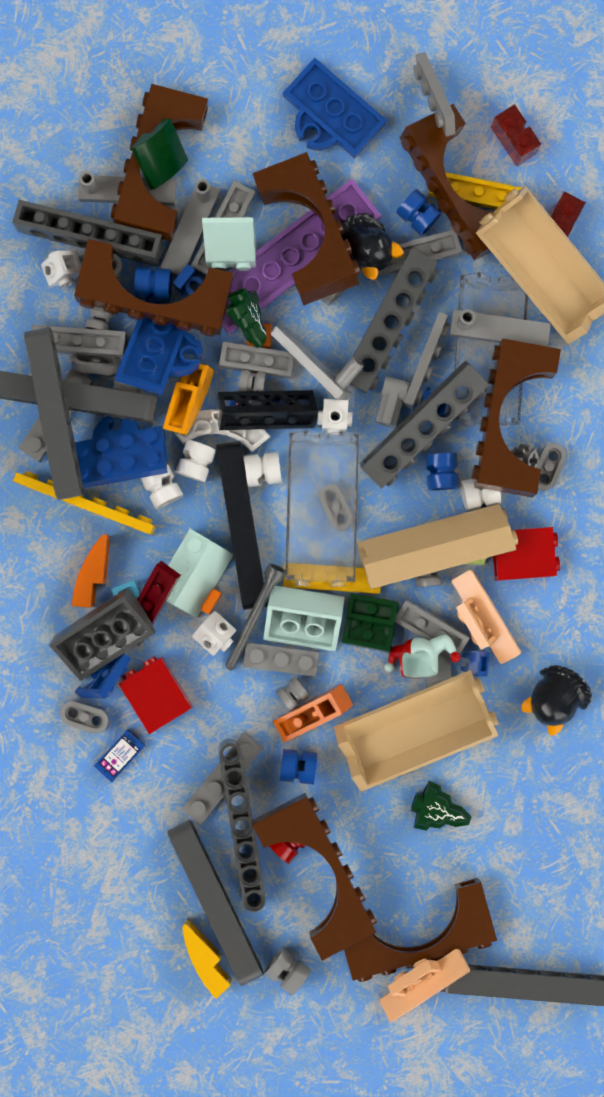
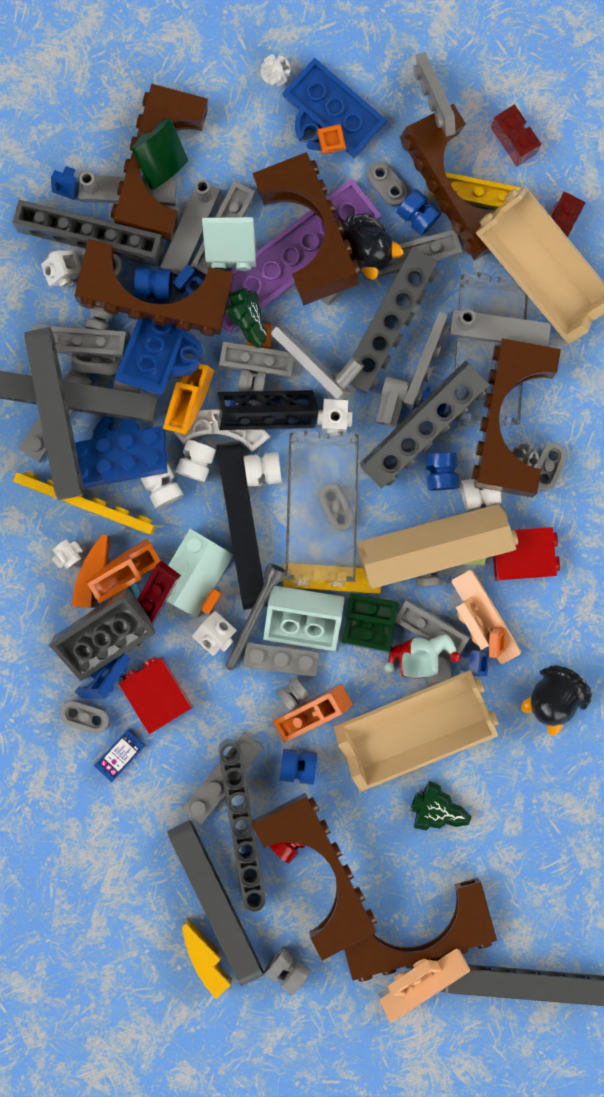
(65, 183): none -> blue tile
(67, 554): none -> white gear
(123, 571): none -> orange slope
(275, 70): none -> white gear
(331, 139): none -> orange tile
(386, 183): none -> light grey plate
(496, 642): none -> orange tile

